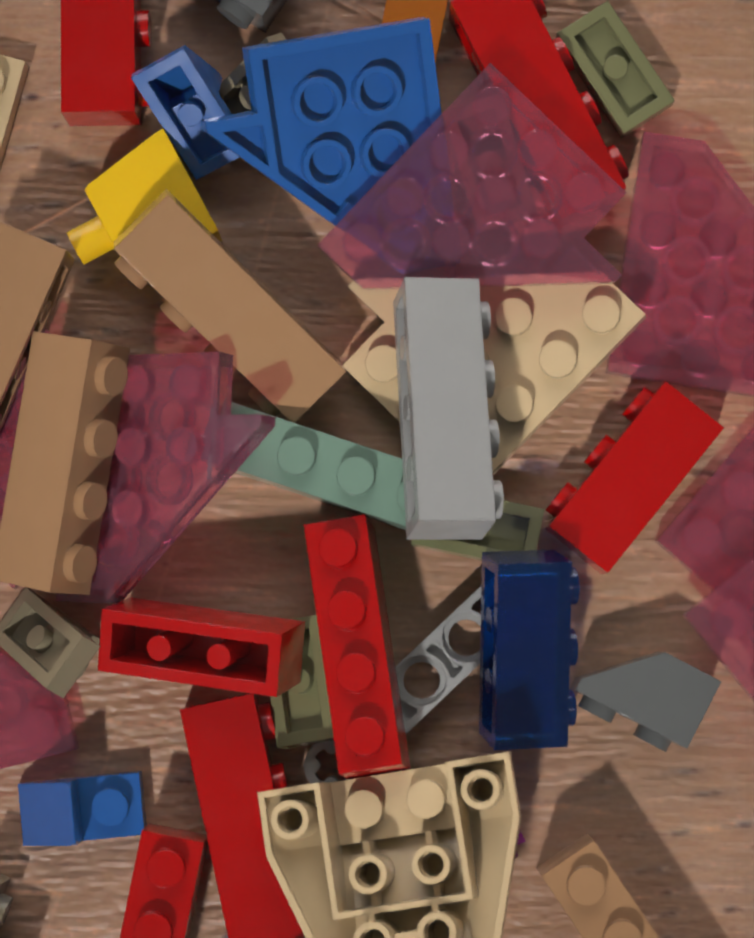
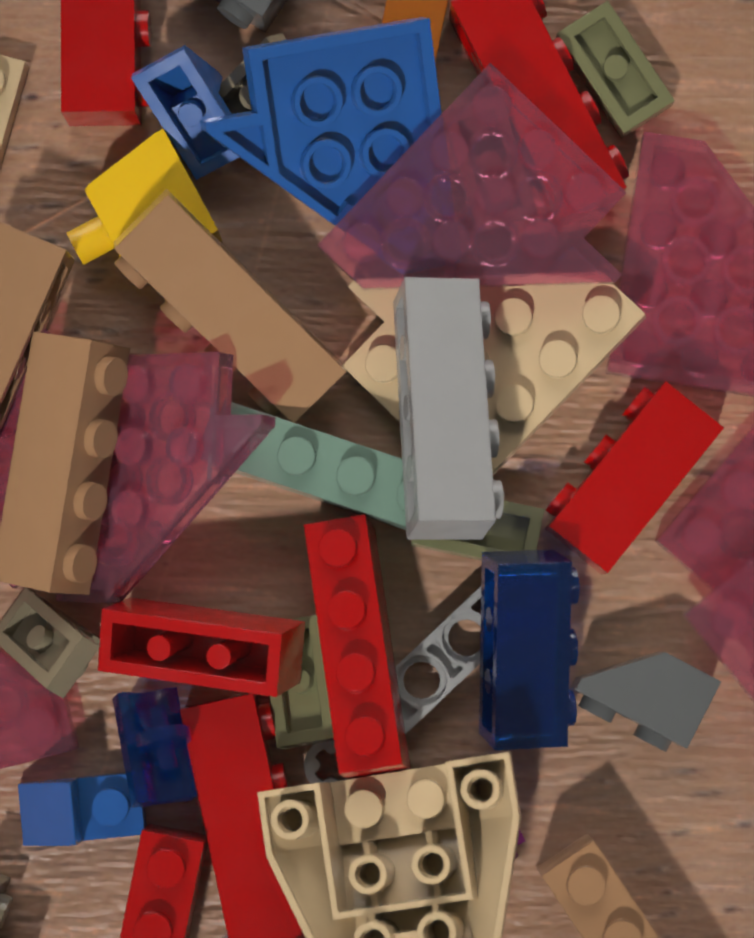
(154, 747): none -> clear blue hips

